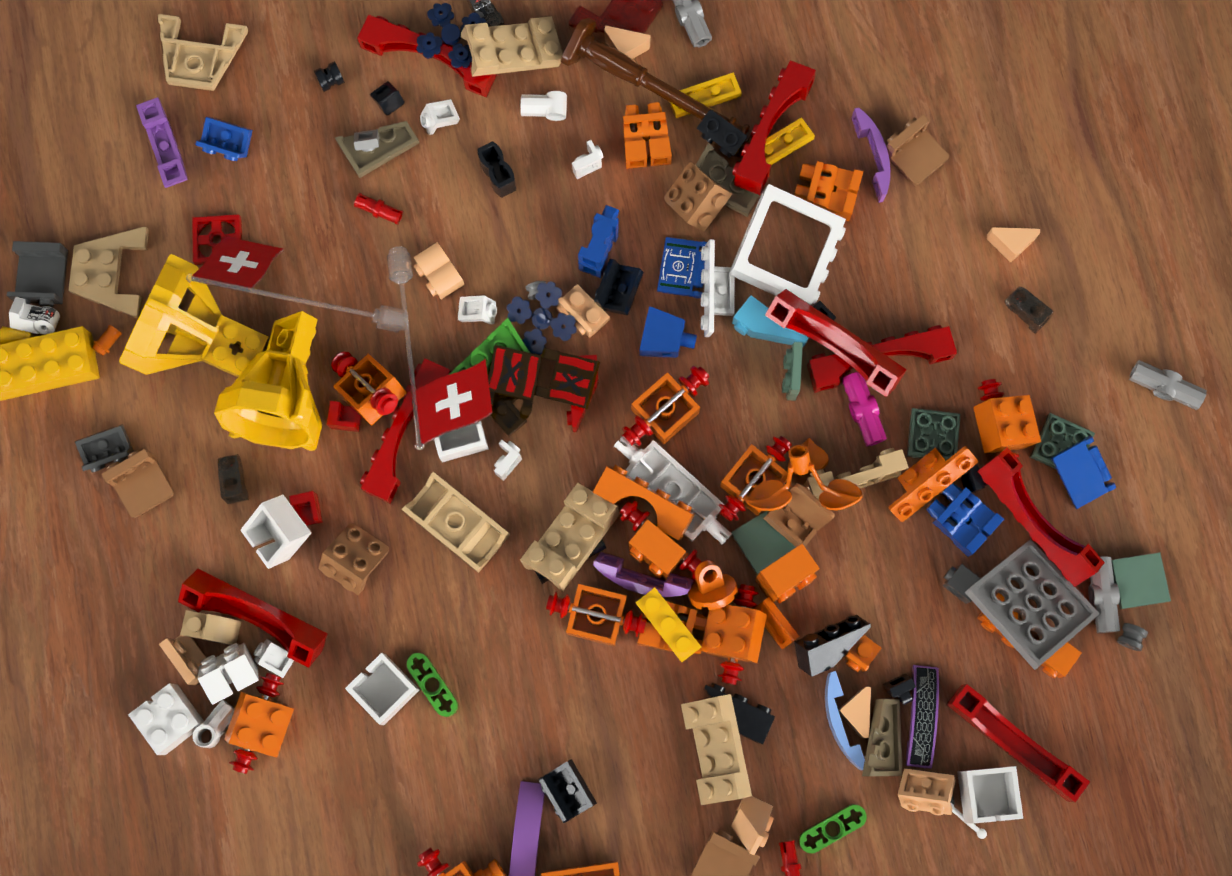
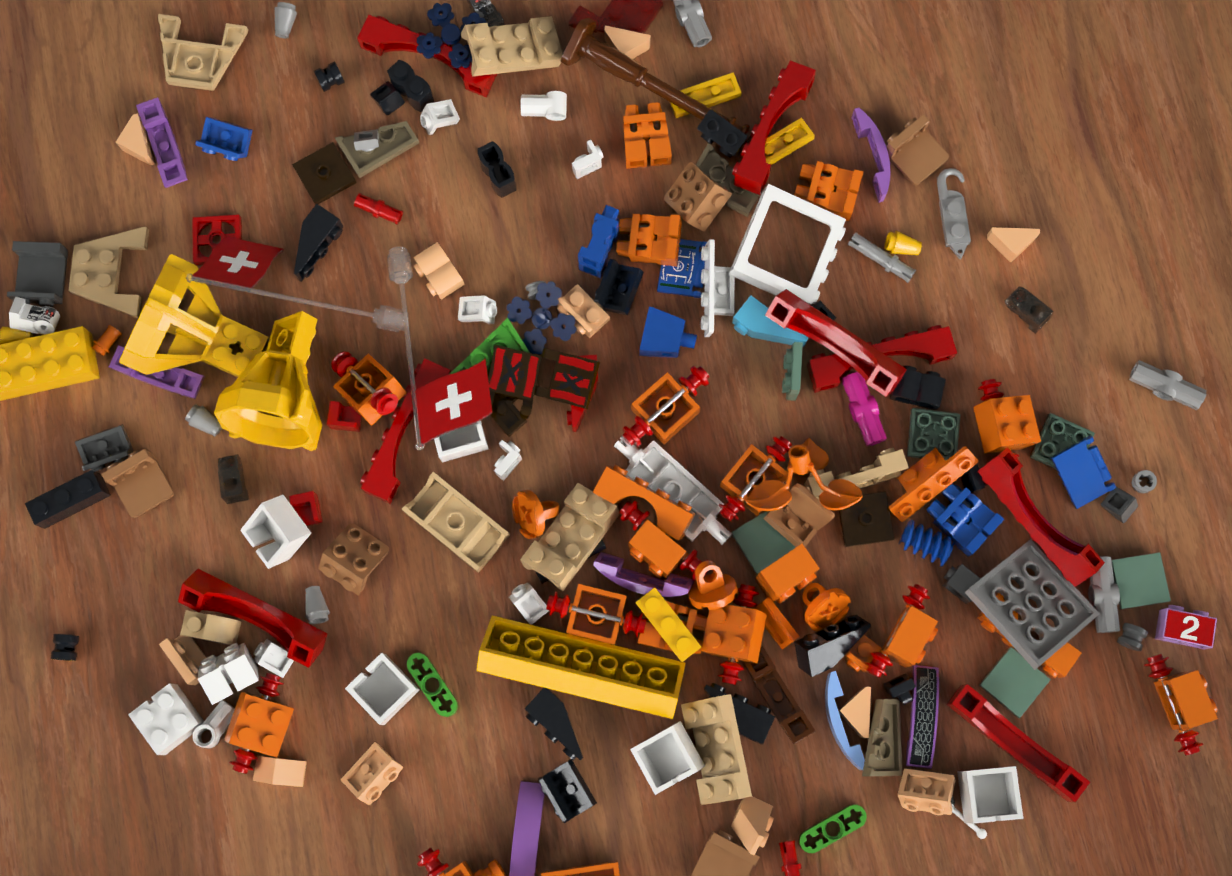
(64, 647): none -> black wheel
(67, 499): none -> black brick
(135, 140): none -> light nougat slope
(174, 380): none -> medium lavender slope
(203, 420): none -> light grey cone
(279, 771): none -> light nougat slope
(284, 19): none -> light grey cone
(315, 606): none -> light grey cone
(316, 235): none -> black slope
(324, 173): none -> dark brown plate
(371, 774): none -> light nougat bracket
(410, 85): none -> black brick
(528, 602): none -> white bracket
(532, 513): none -> orange tile
(553, 716): none -> black slope
(581, 667): none -> yellow brick
(643, 235): none -> orange hips
(667, 757): none -> white piece
(779, 698): none -> reddish brown slope
(825, 609): none -> orange tile
(867, 521): none -> dark brown plate
(889, 262): none -> light grey pin
(902, 244): none -> yellow cone
(908, 635): none -> orange brick
(919, 389): none -> black brick
(926, 542): none -> blue piece
(953, 214): none -> light grey plate
(1014, 682): none -> sand green tile
(1120, 504): none -> dark grey slope
(1145, 489): none -> light grey bush
(1183, 700): none -> orange brick
(1186, 628): none -> brick

